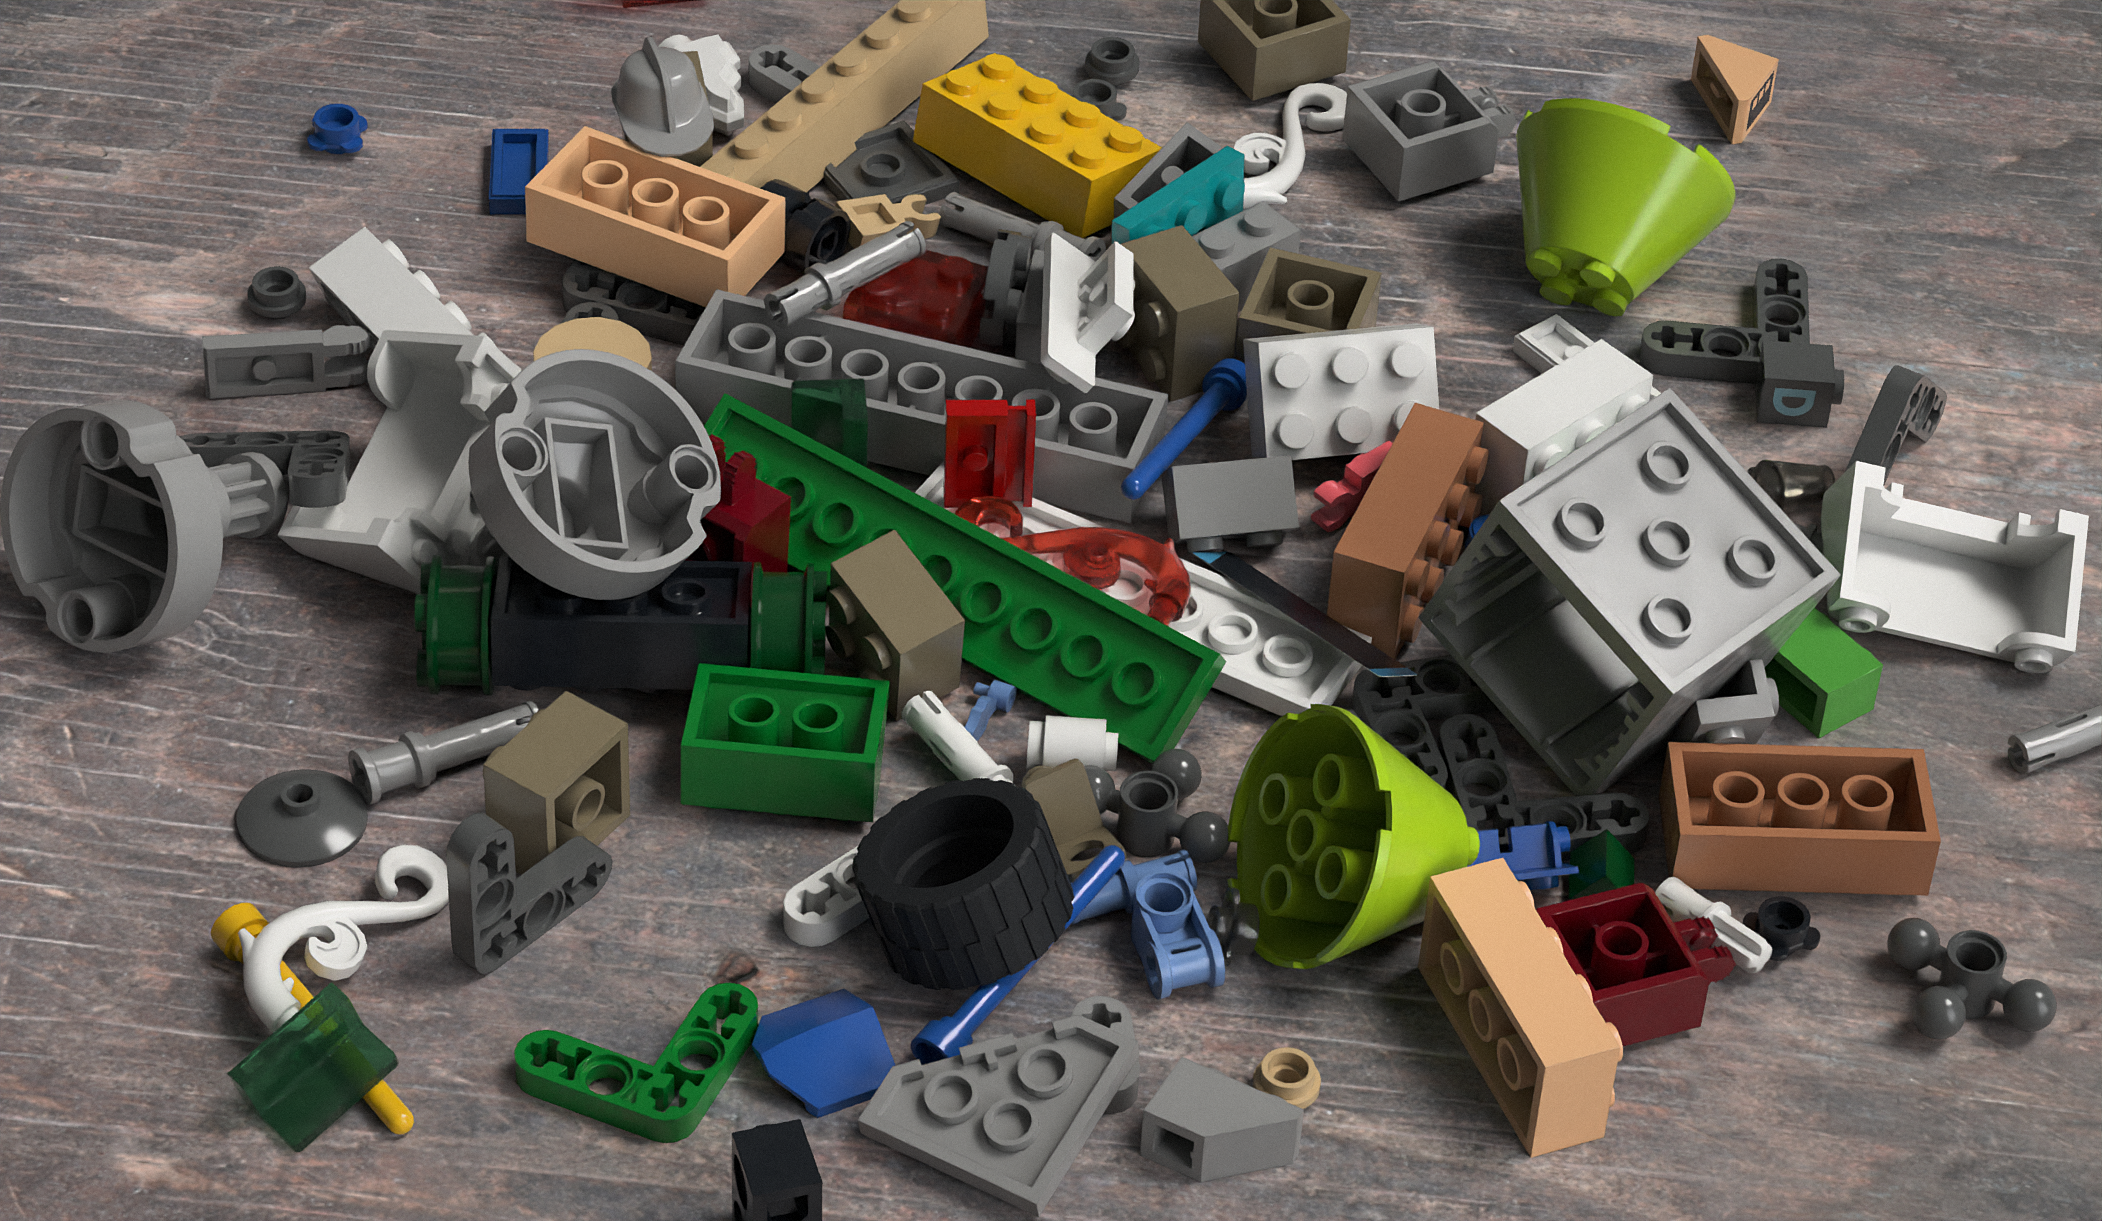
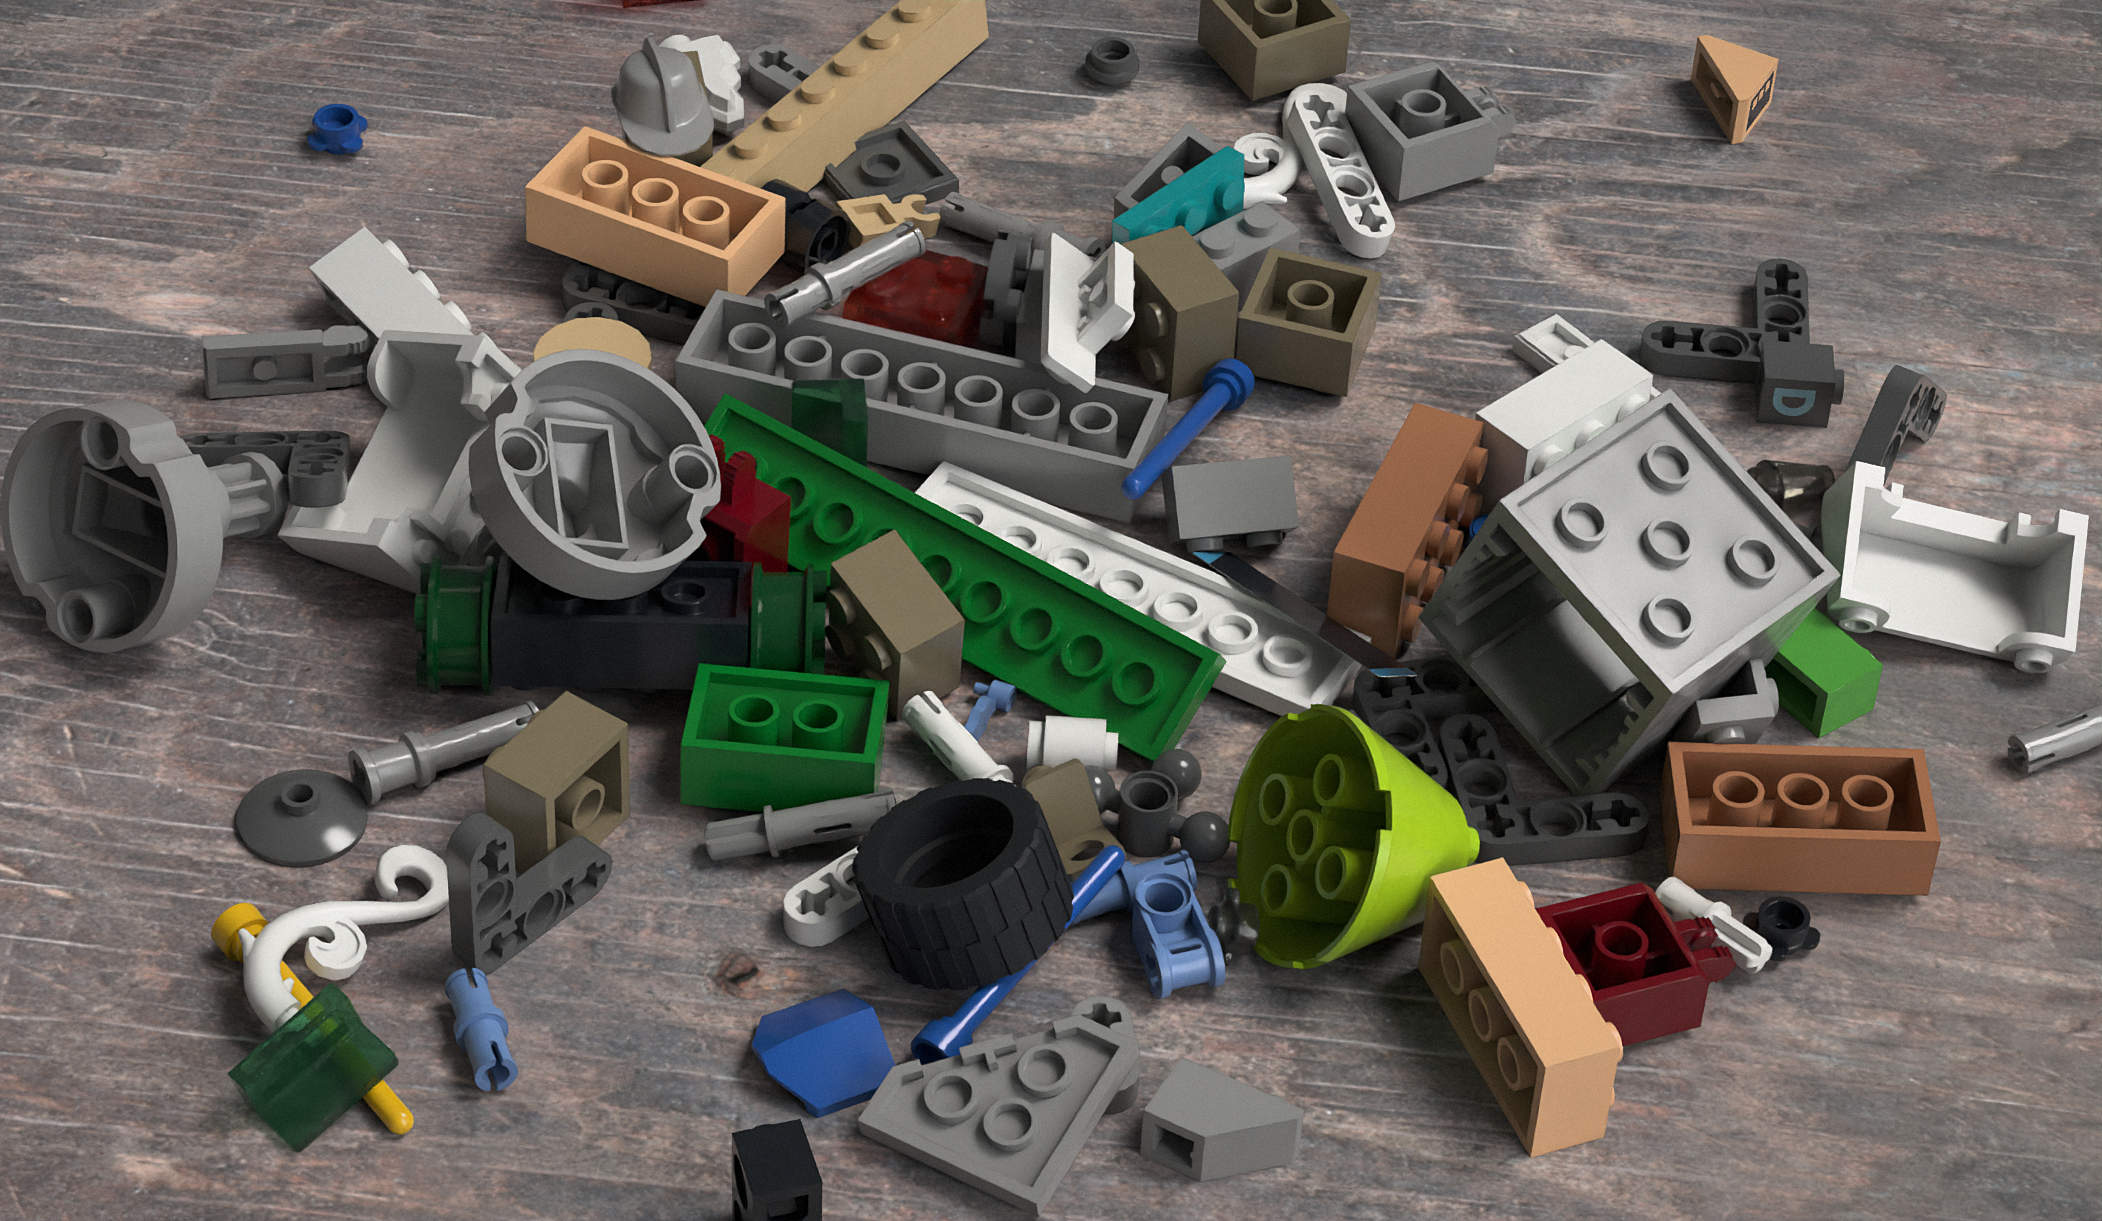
(276, 293): dark grey plate -> none
(481, 1029): none -> medium blue pin
(515, 161): blue tile -> none
(645, 1086): green beam -> none
(796, 825): none -> light grey axle
(988, 451): red plate -> none
(1031, 141): yellow brick -> none
(1083, 544): clear red plant -> none
(1102, 95): dark grey plate -> none
(1288, 1075): tan plate -> none
(1336, 388): white brick -> none
(1344, 496): coral plate -> none
(1351, 172): none -> white beam
(1532, 853): blue hinge -> none
(1601, 866): dark green slope -> none
(1611, 200): lime cone -> none
(1967, 982): dark grey piece -> none

